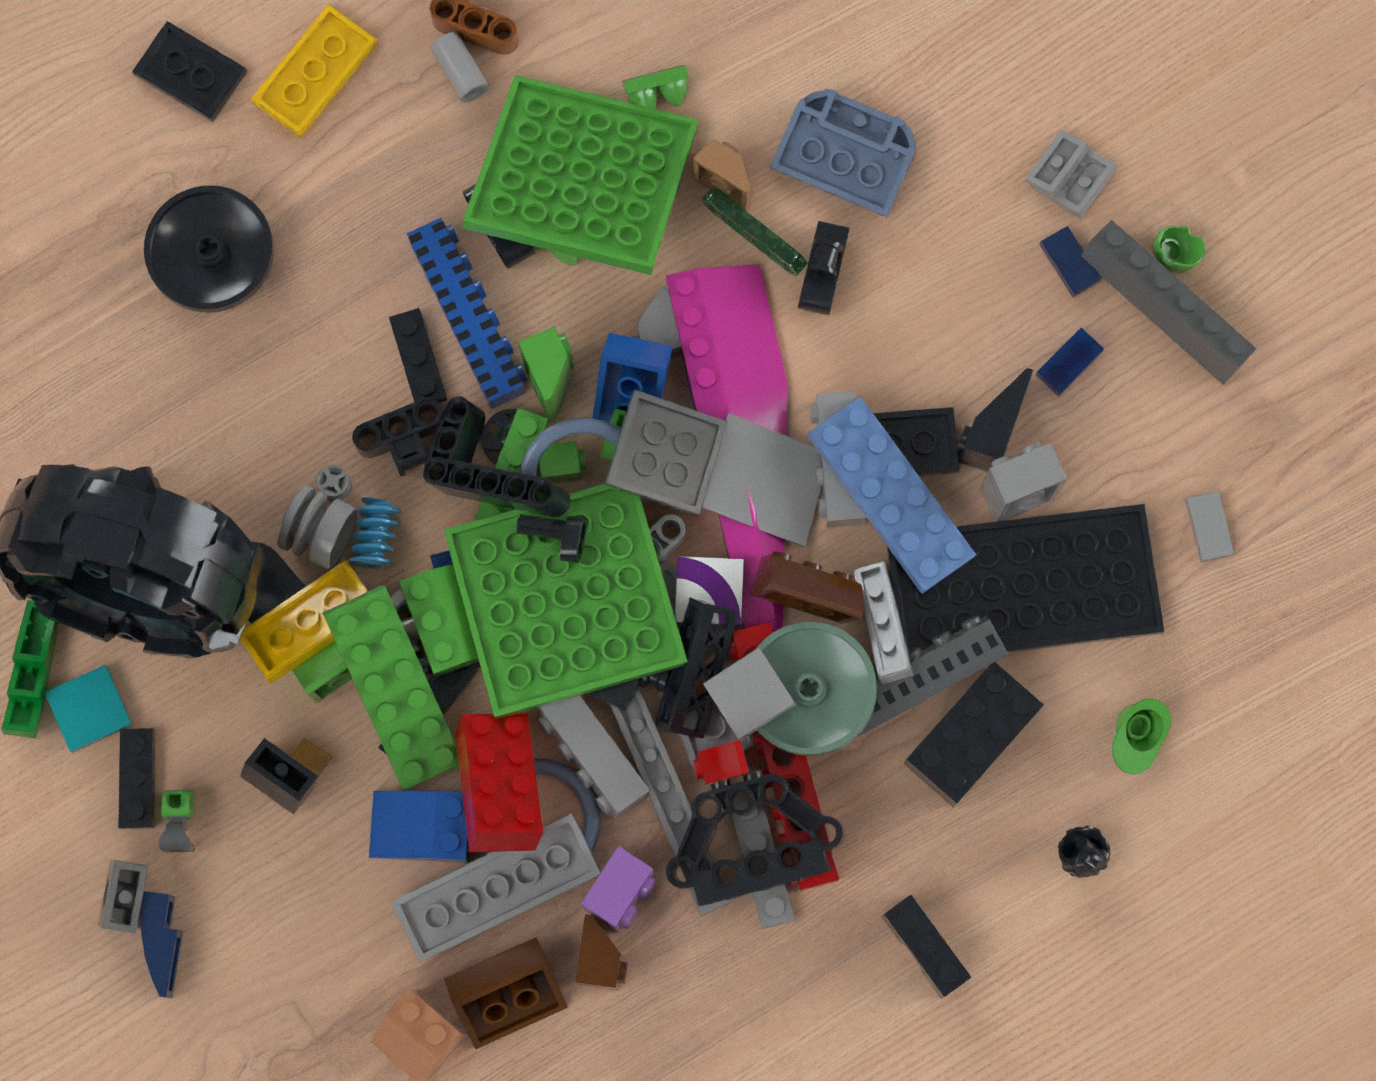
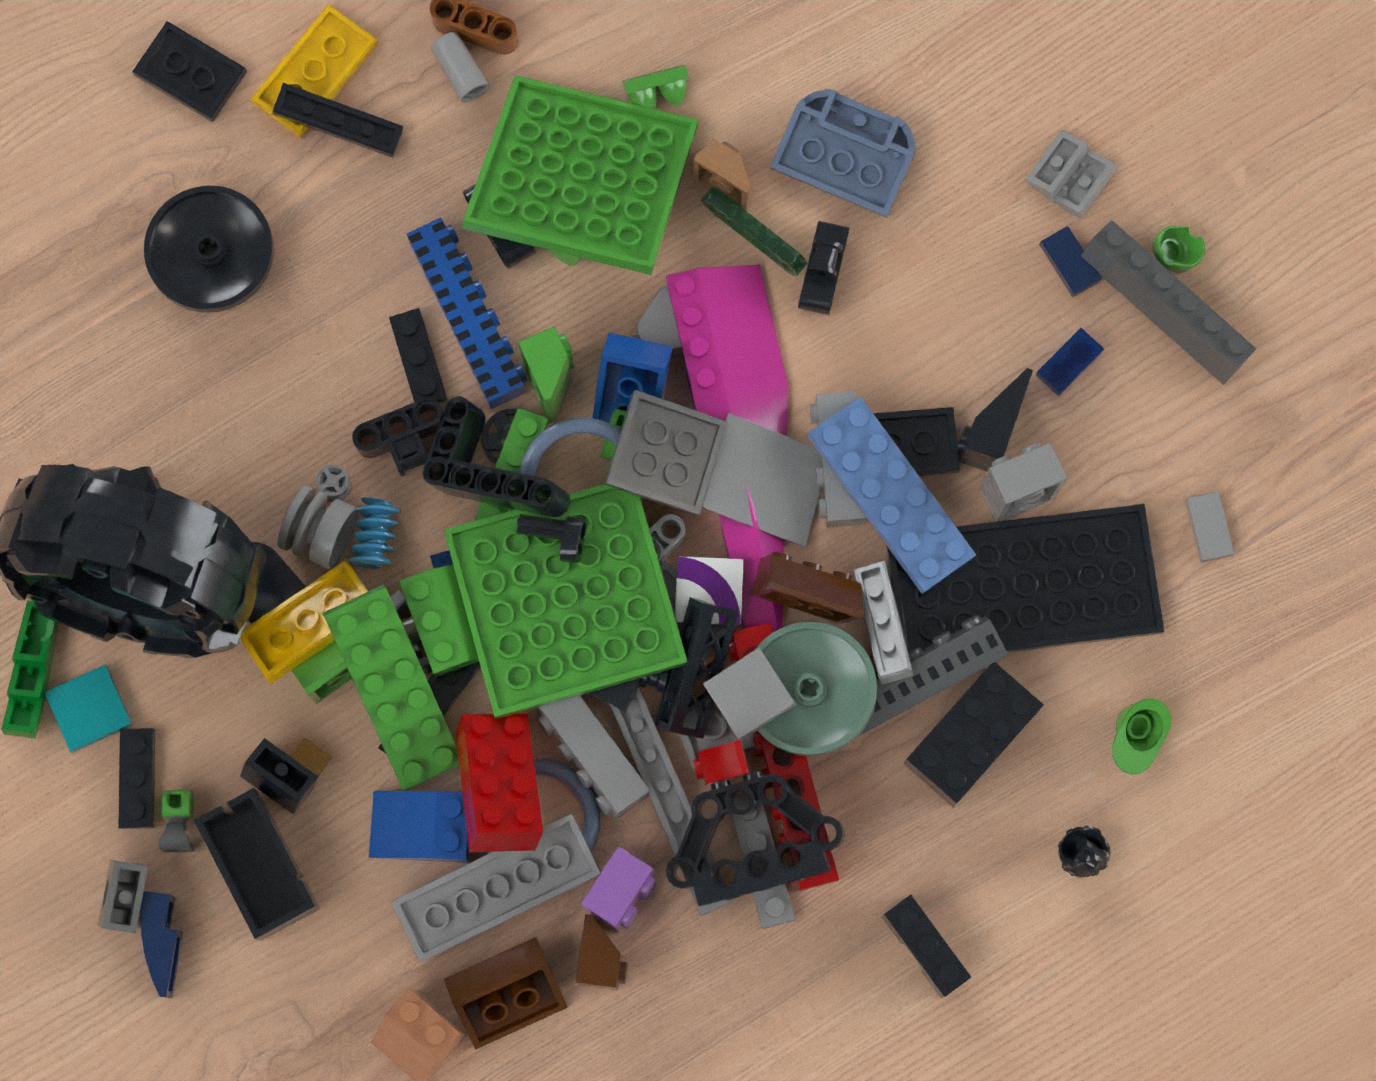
(256, 865): none -> black piece
(337, 120): none -> black tile
(562, 462): bright green brick -> none

